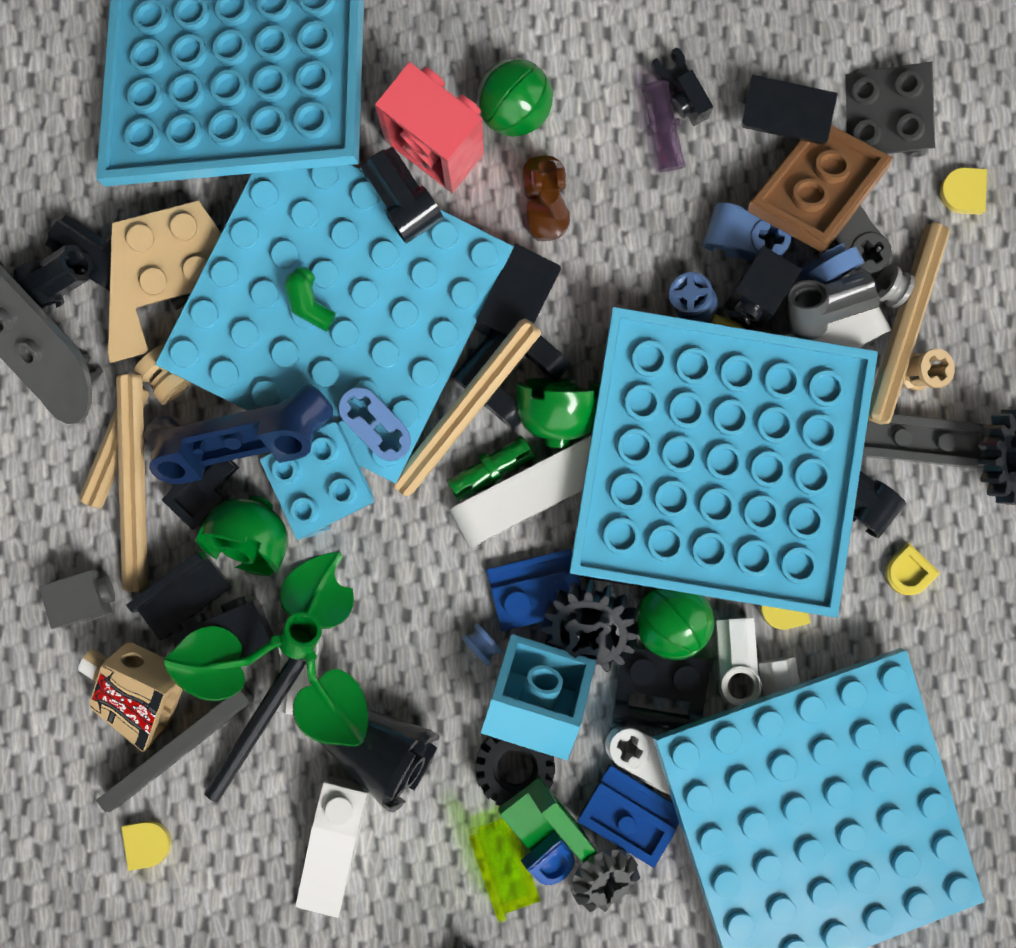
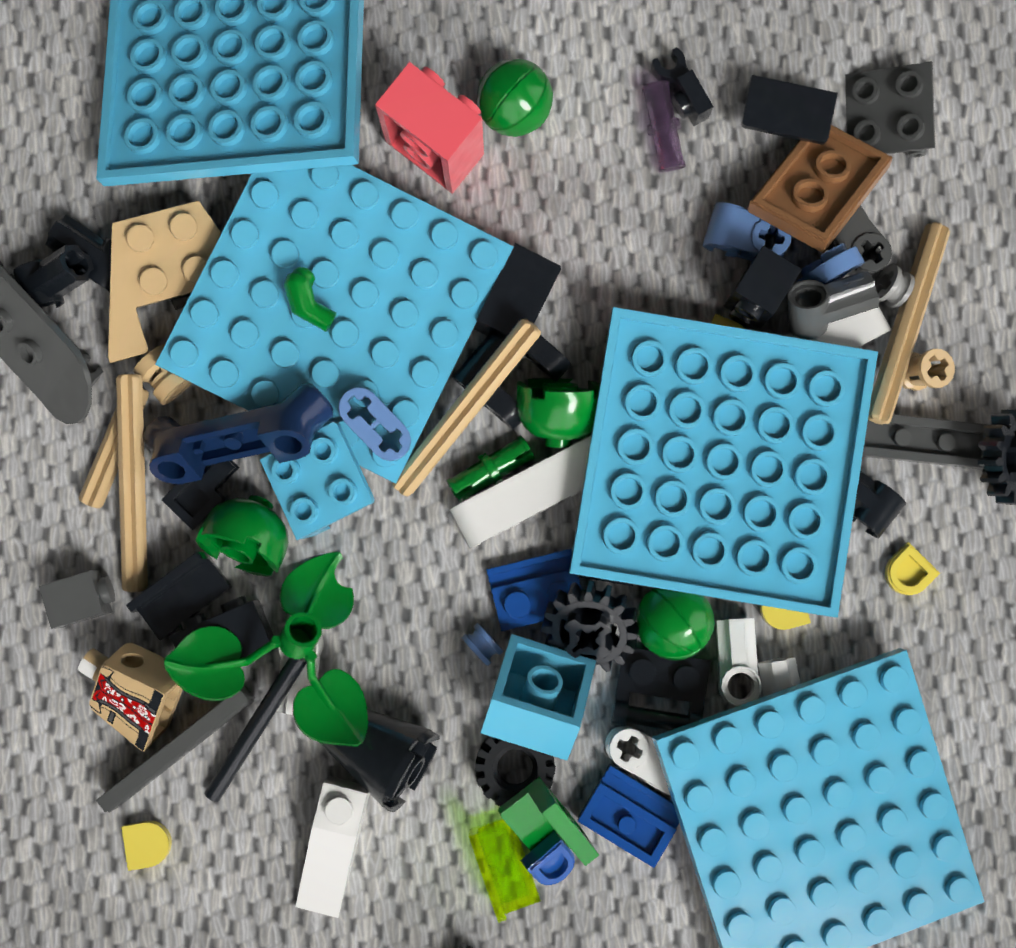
(406, 204): black piece -> none
(547, 211): reddish brown piece -> none
(594, 874): dark grey gear -> none
(687, 290): medium blue wheel -> none
(965, 191): light yellow tile -> none

